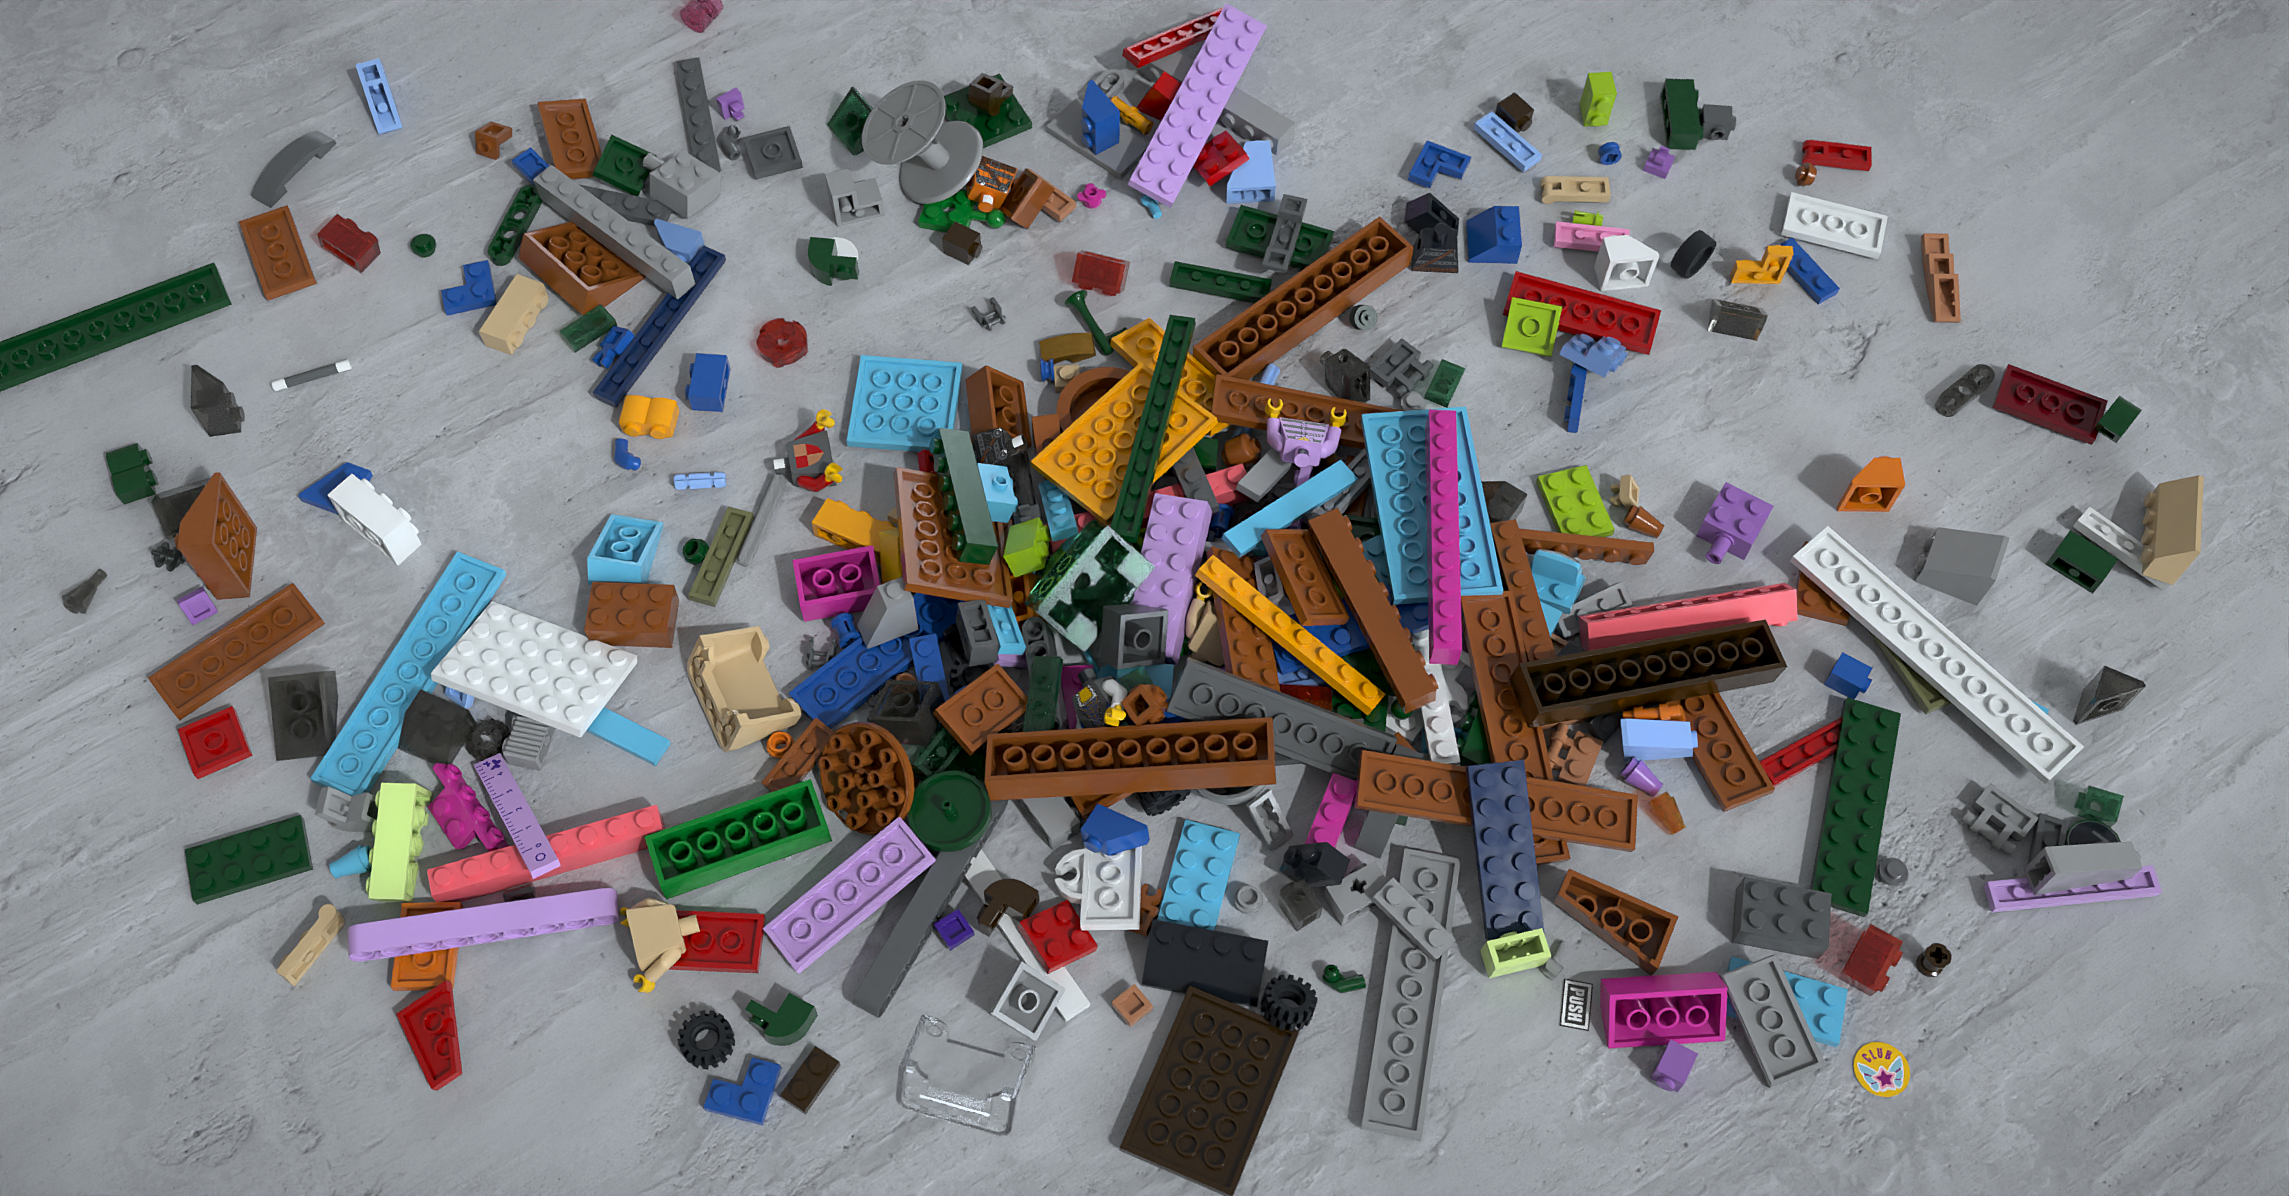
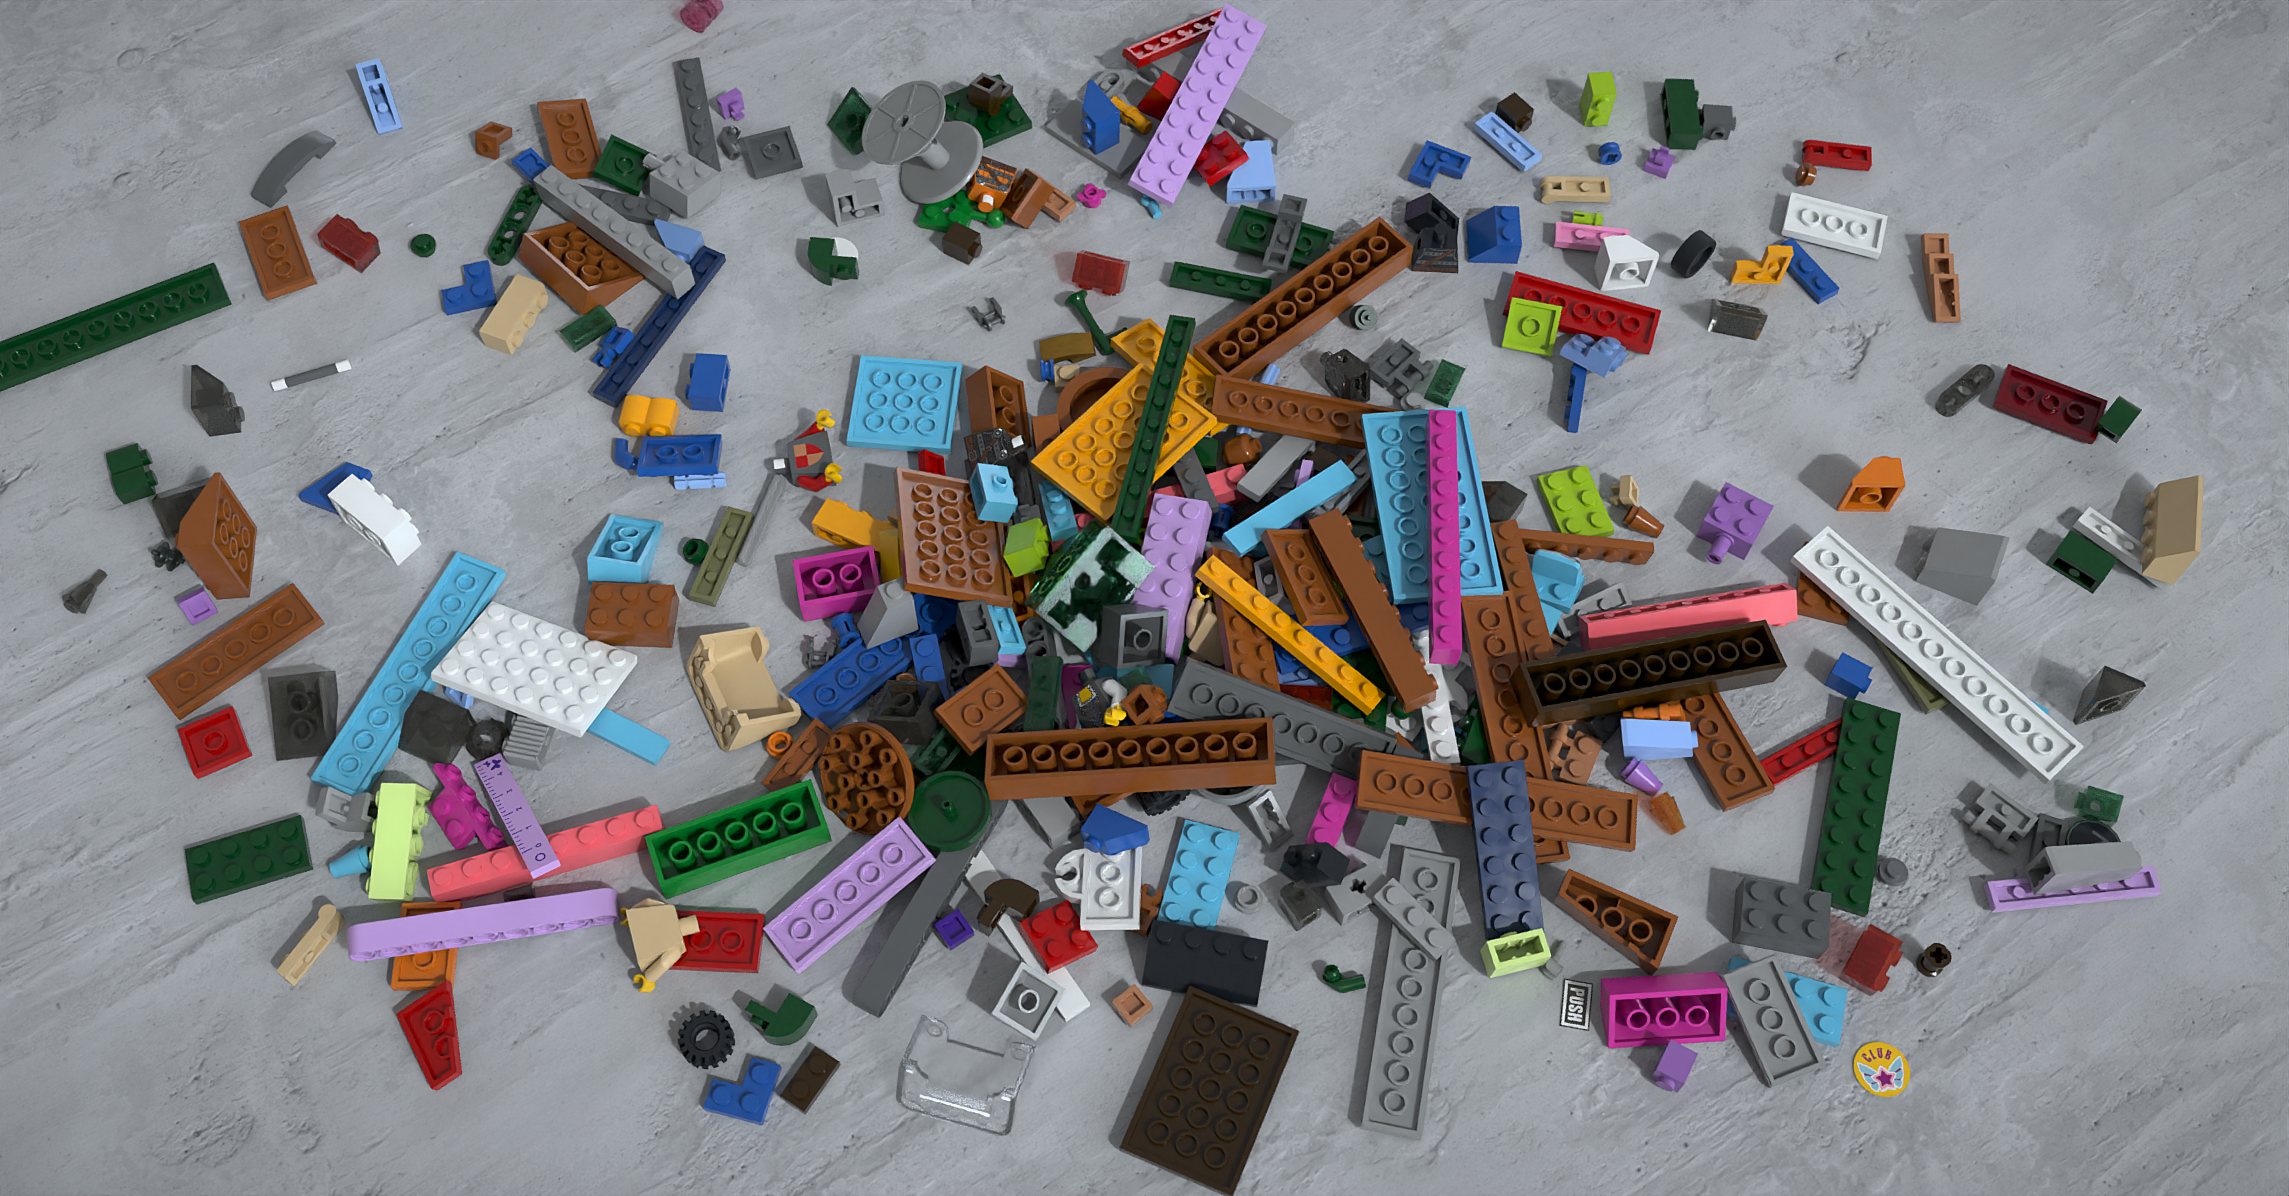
(680, 455): none -> blue plate
(782, 354): clear red plate -> none
(963, 496): brick -> none
(1284, 1014): black tyre -> none
(1302, 440): lavender torso -> none

